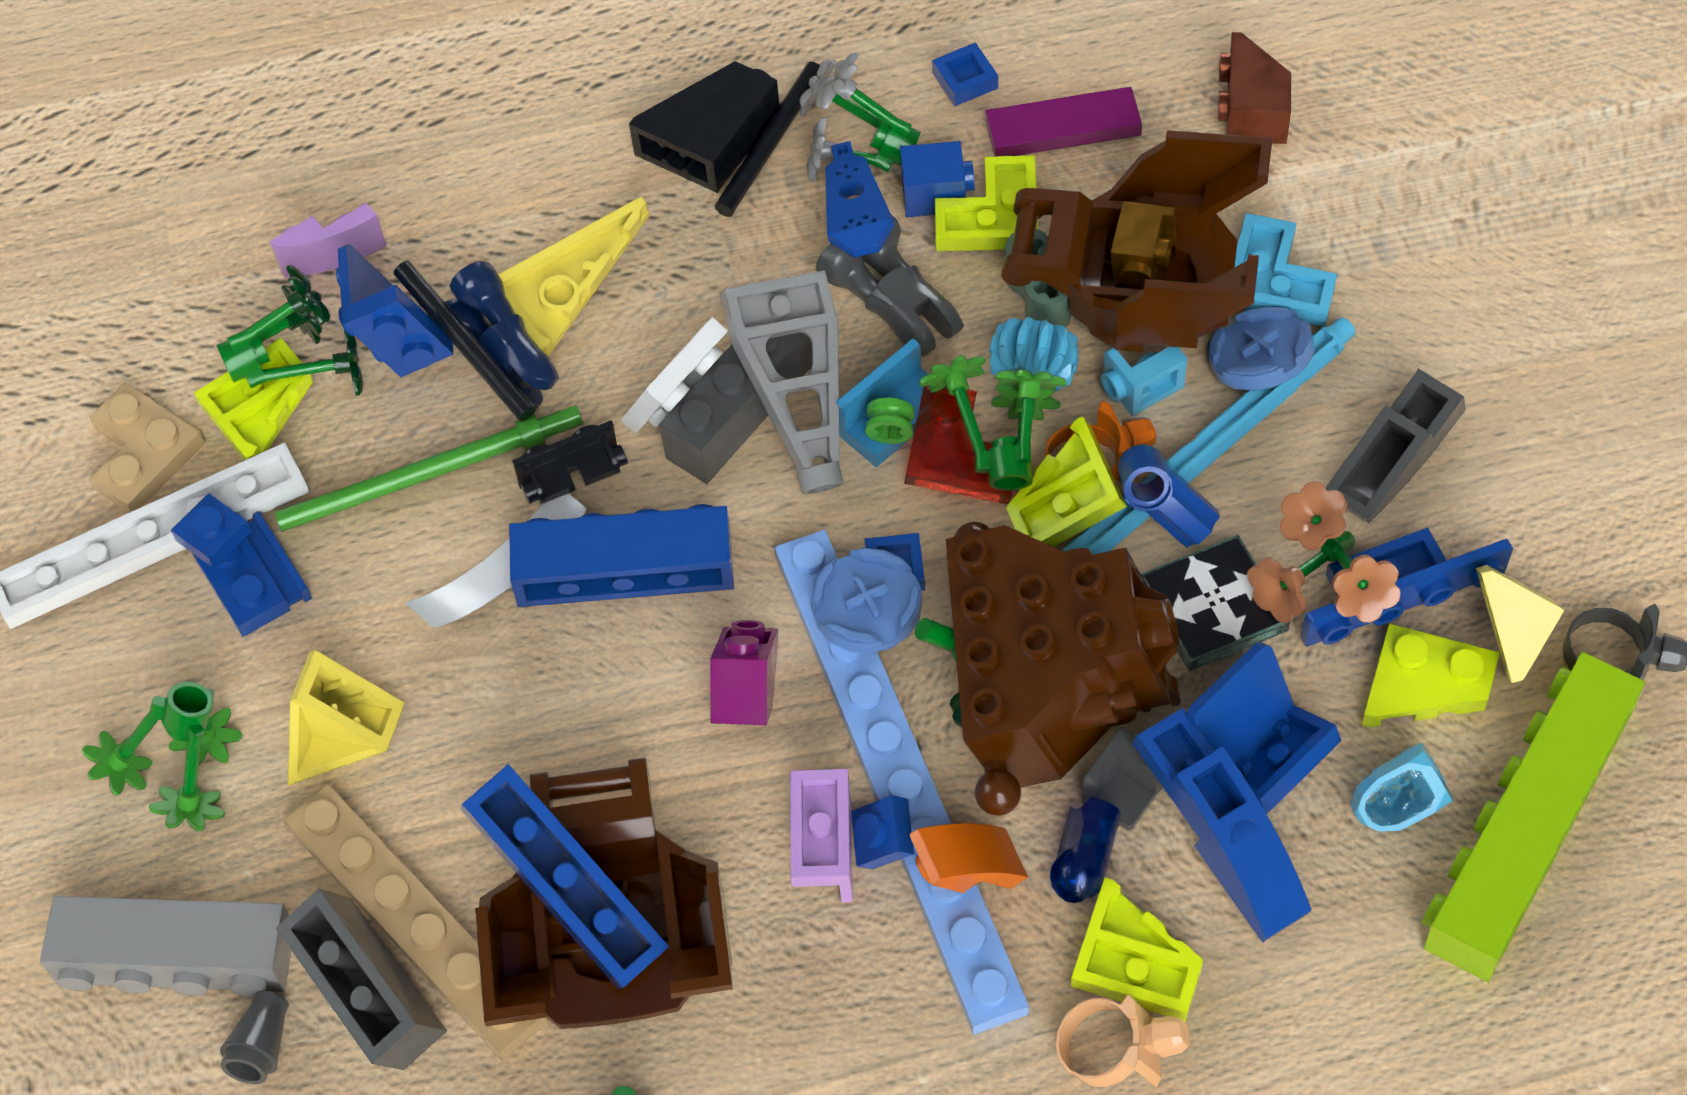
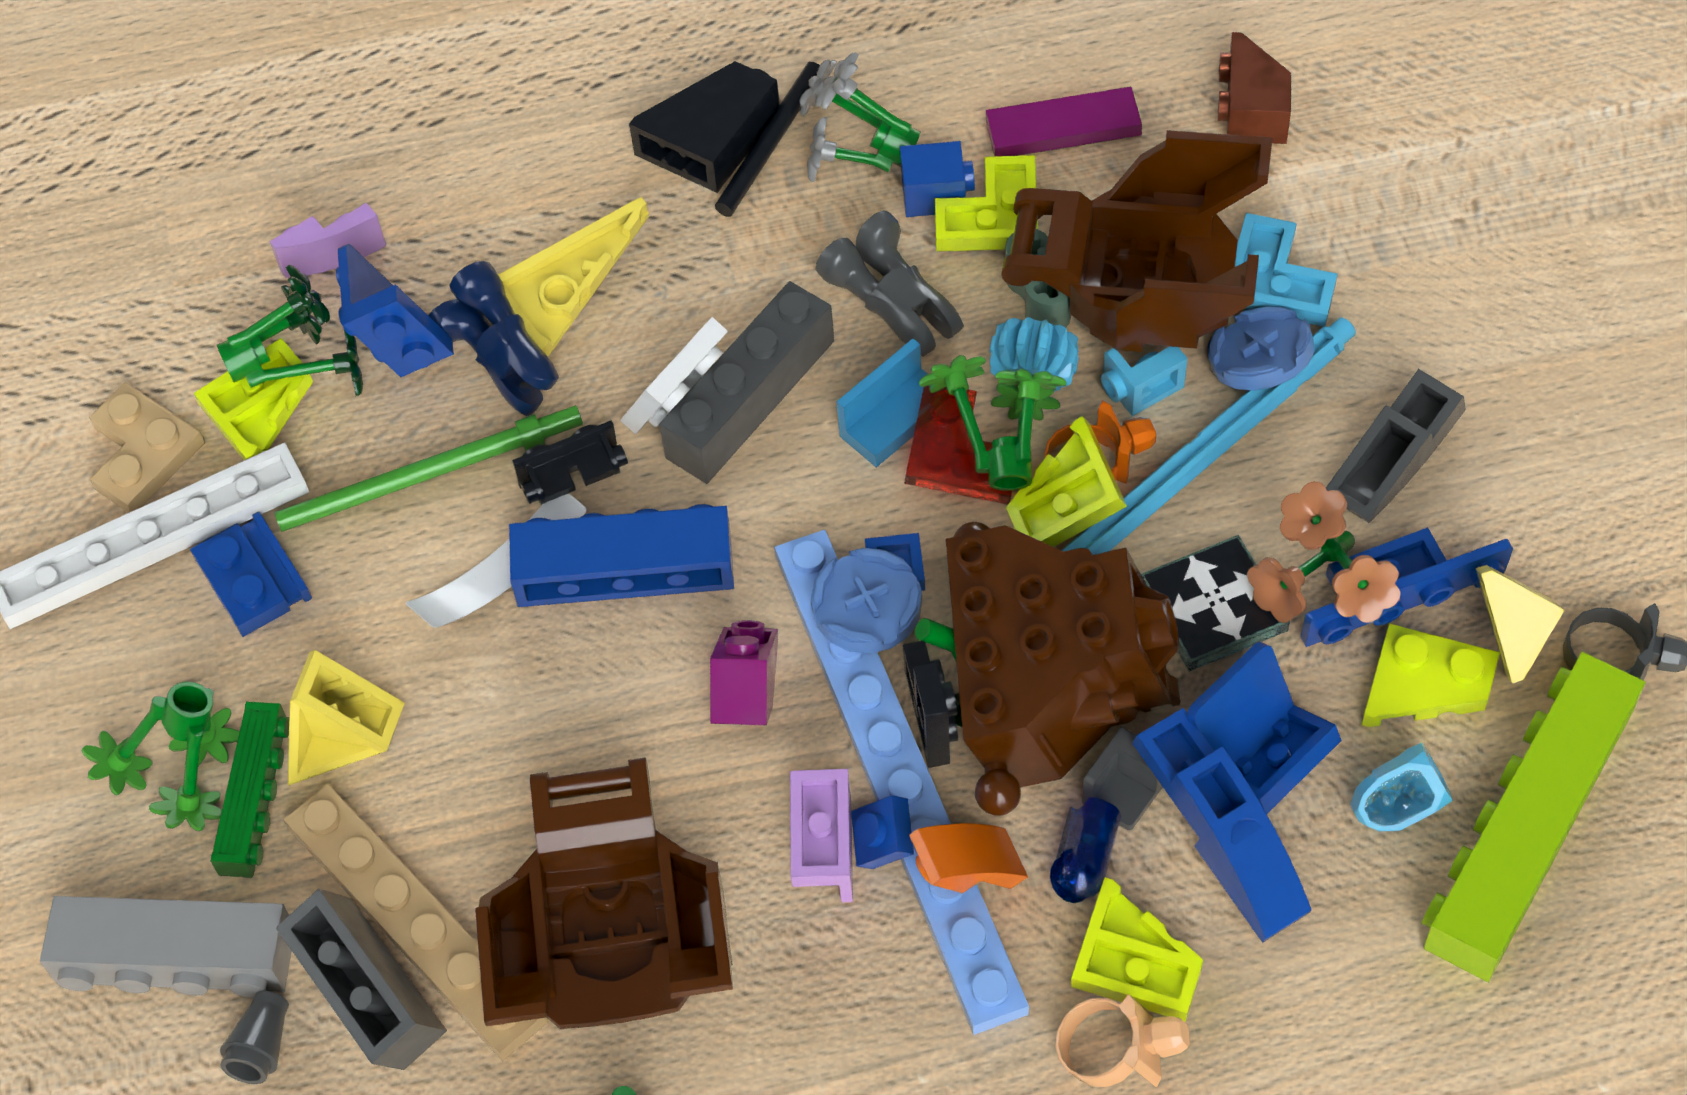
(211, 530): blue plate -> none
(250, 790): none -> green piece
(464, 341): black bar -> none
(563, 877): blue brick -> none
(782, 309): light grey plate -> none
(858, 223): blue piece -> none
(889, 420): bright green bush -> none
(932, 703): none -> black plate
(965, 74): blue plate -> none
(1142, 243): pearl gold brick -> none
(1167, 497): blue piece -> none

